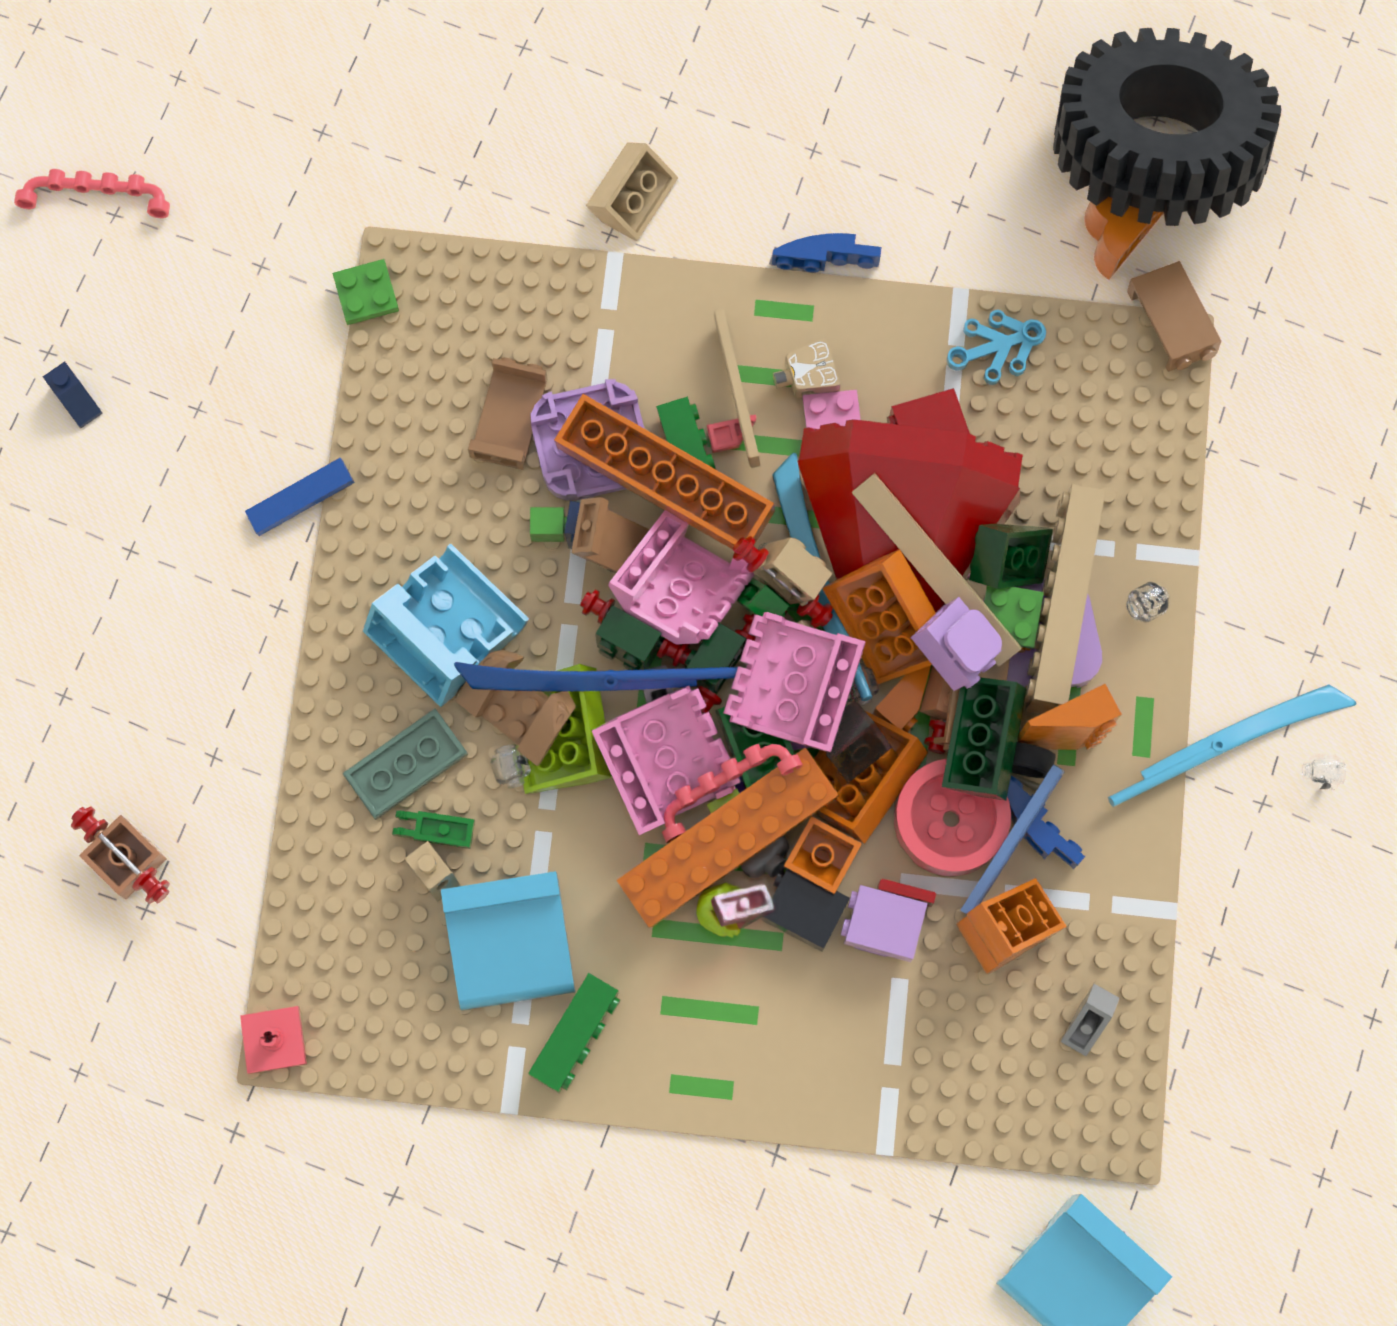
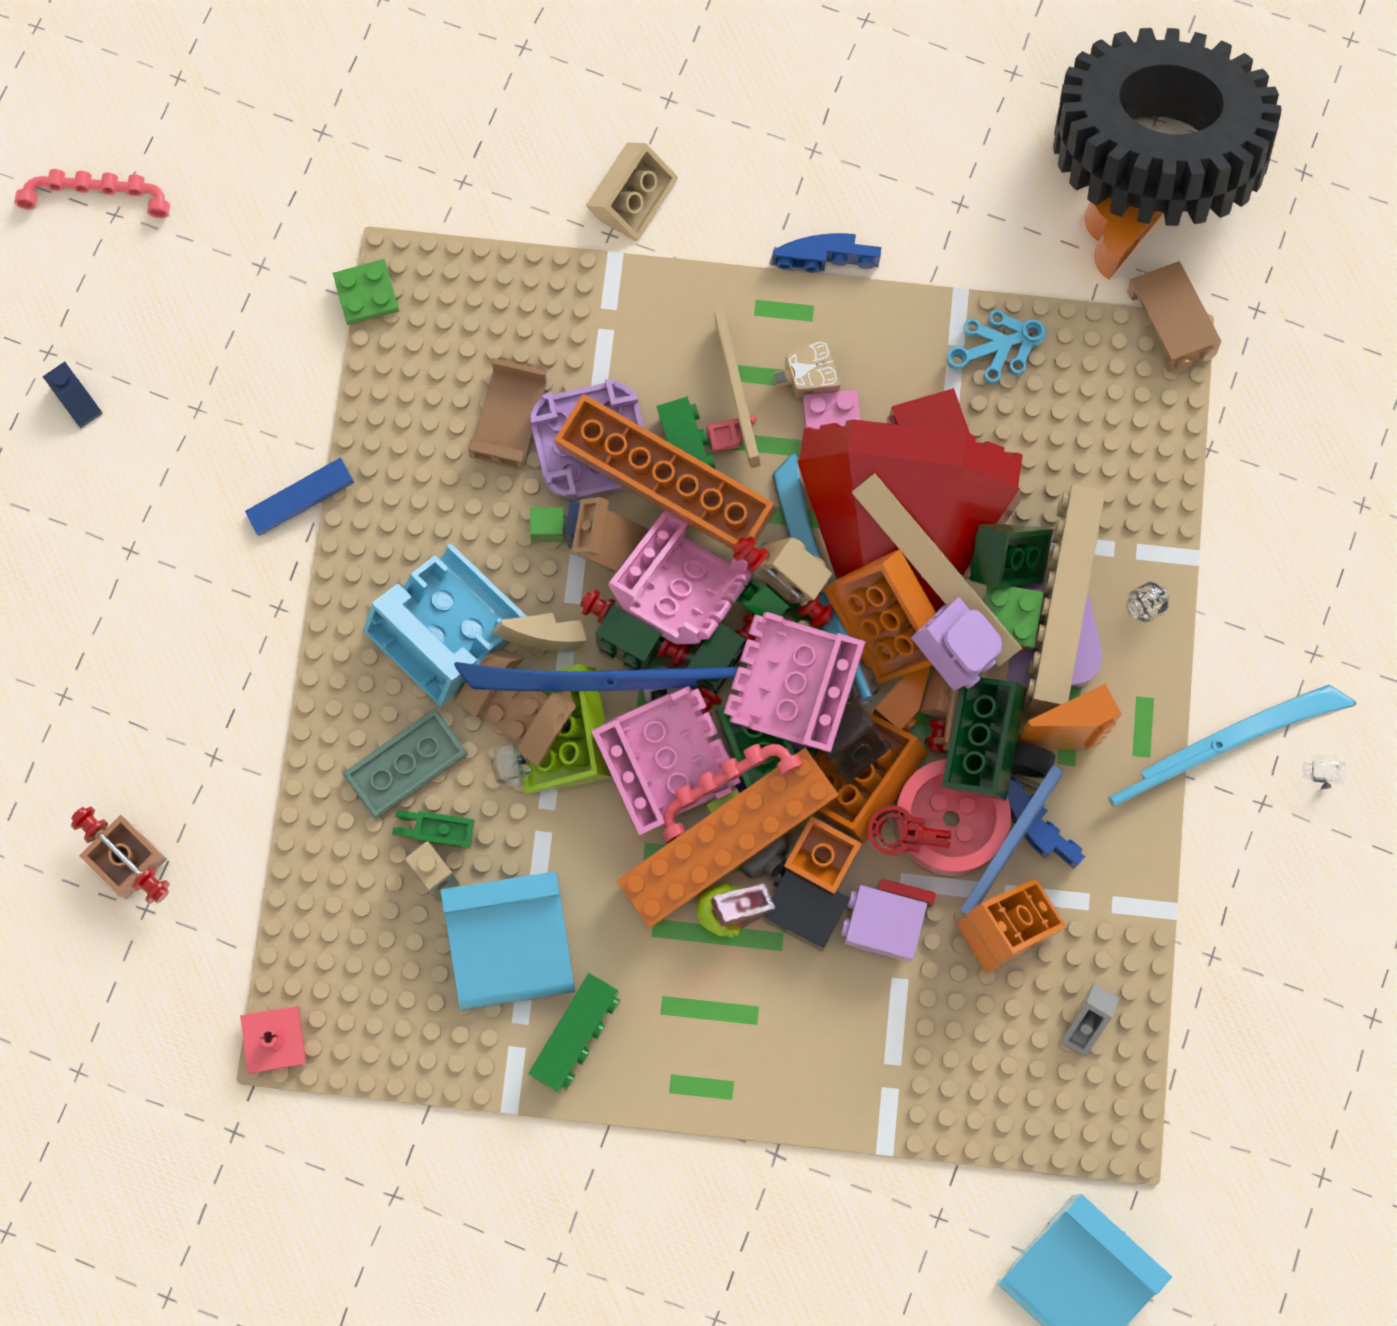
(542, 632): none -> tan slope
(922, 836): none -> red pin

